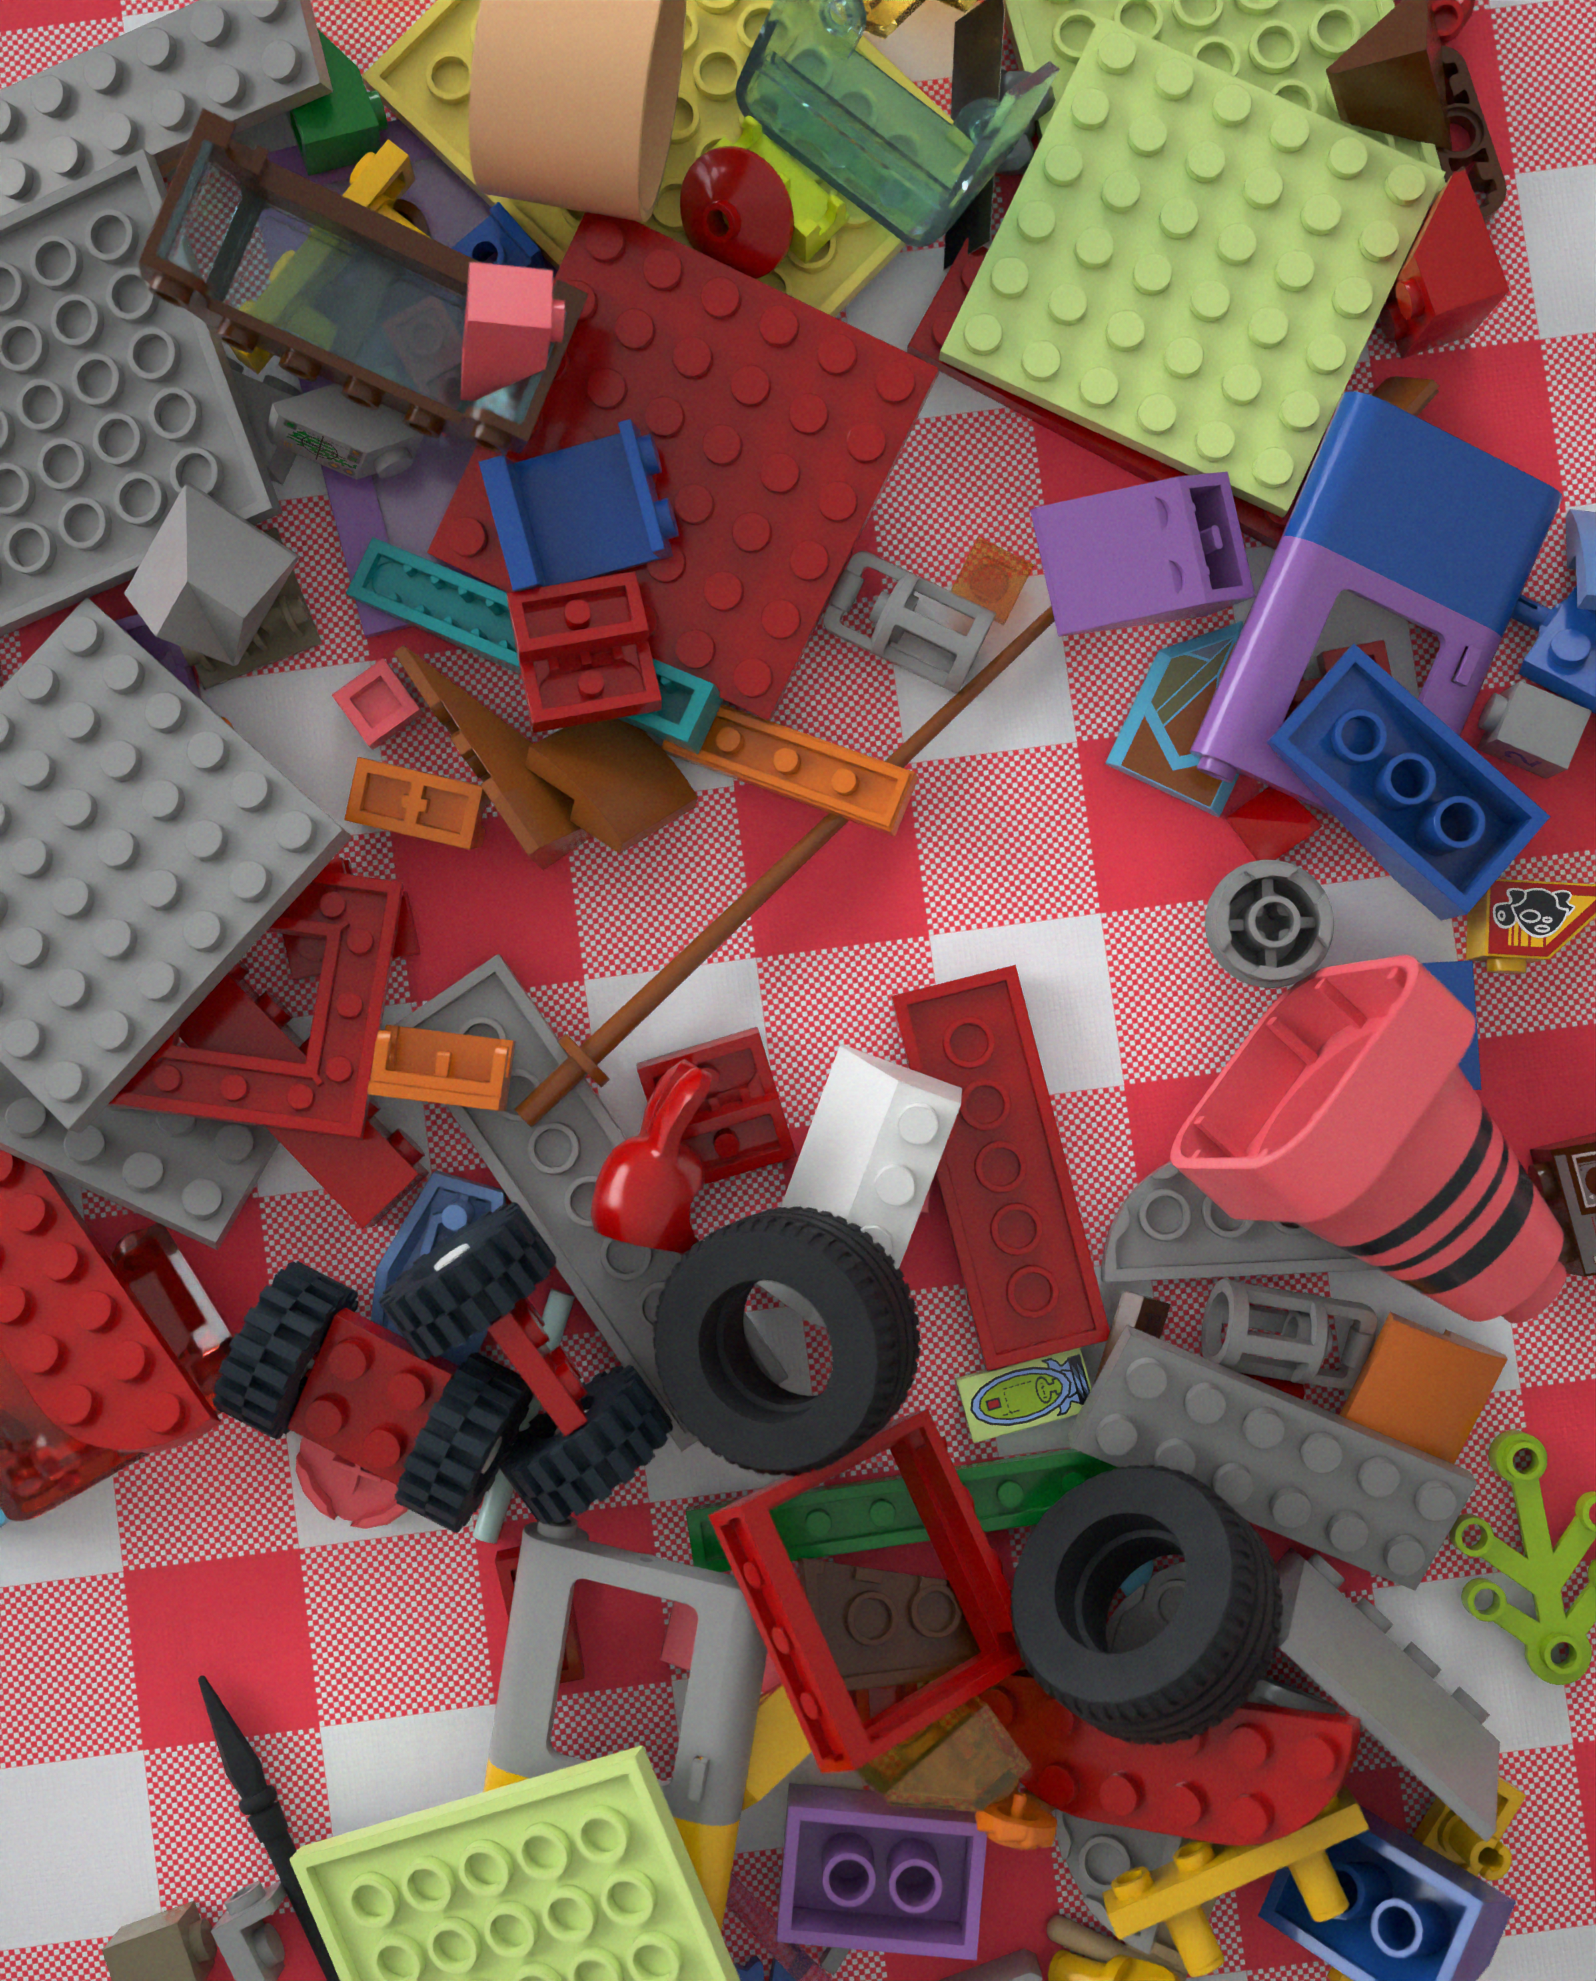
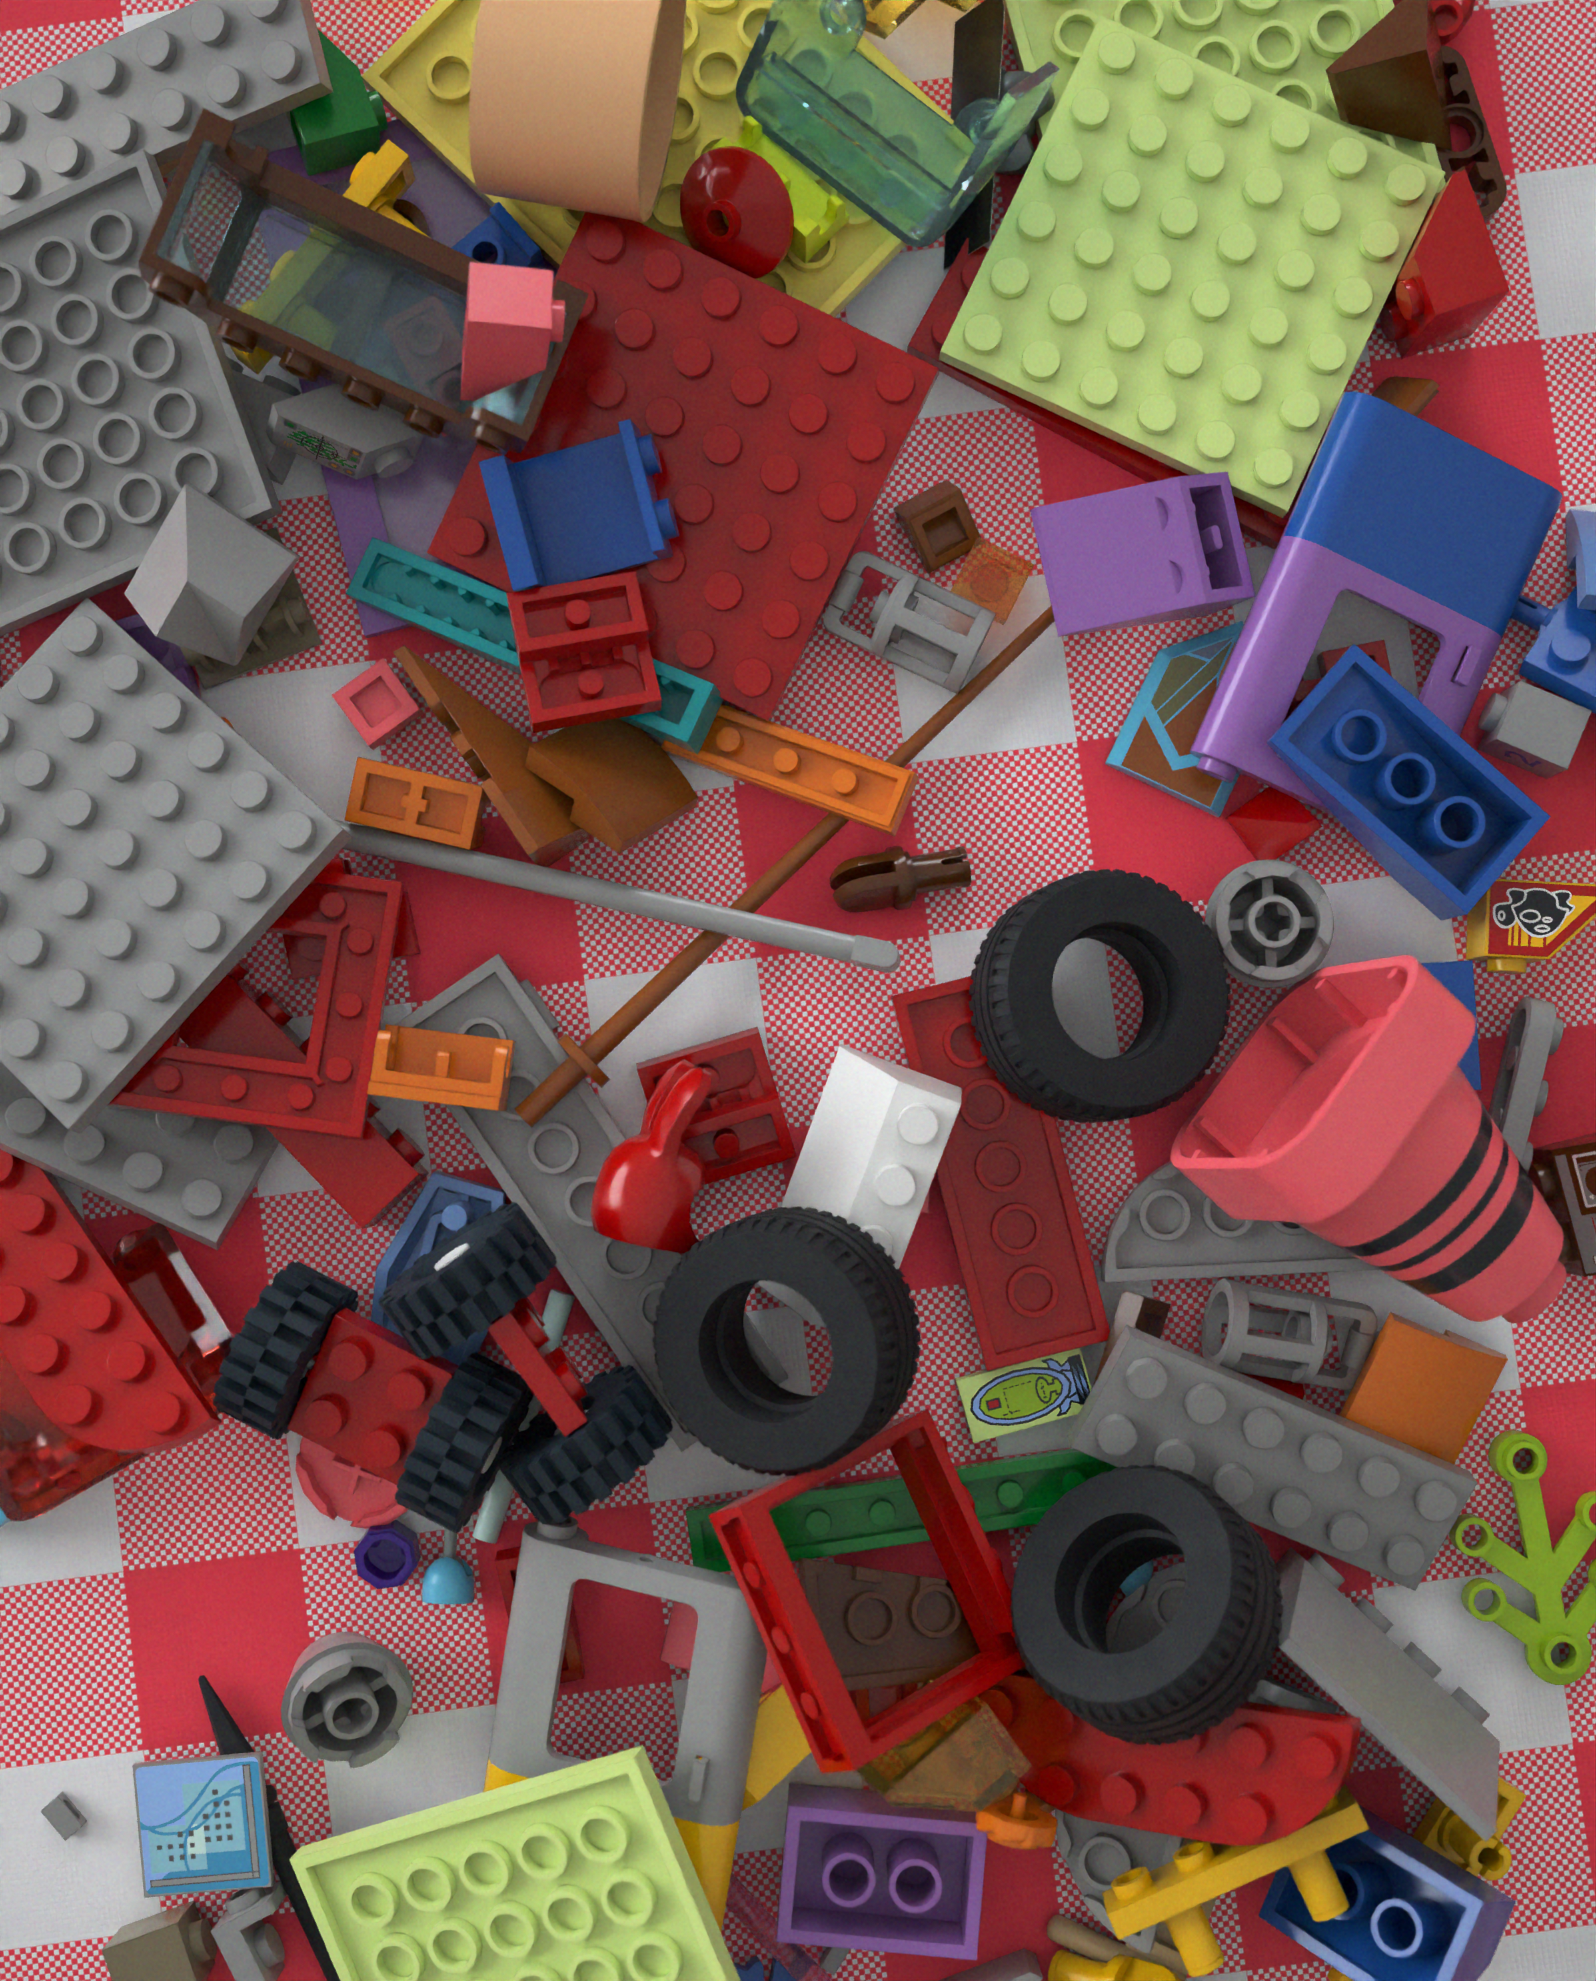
(63, 1816): none -> light grey piece
(203, 1824): none -> piece
(346, 1699): none -> light grey cone
(387, 1555): none -> dark purple tile
(449, 1577): none -> medium azure hinge
(539, 1003): none -> light grey piece
(857, 949): none -> light grey hinge
(896, 878): none -> reddish brown arm
(938, 525): none -> dark orange slope
(1178, 979): none -> black tyre
(1519, 1084): none -> light grey plate

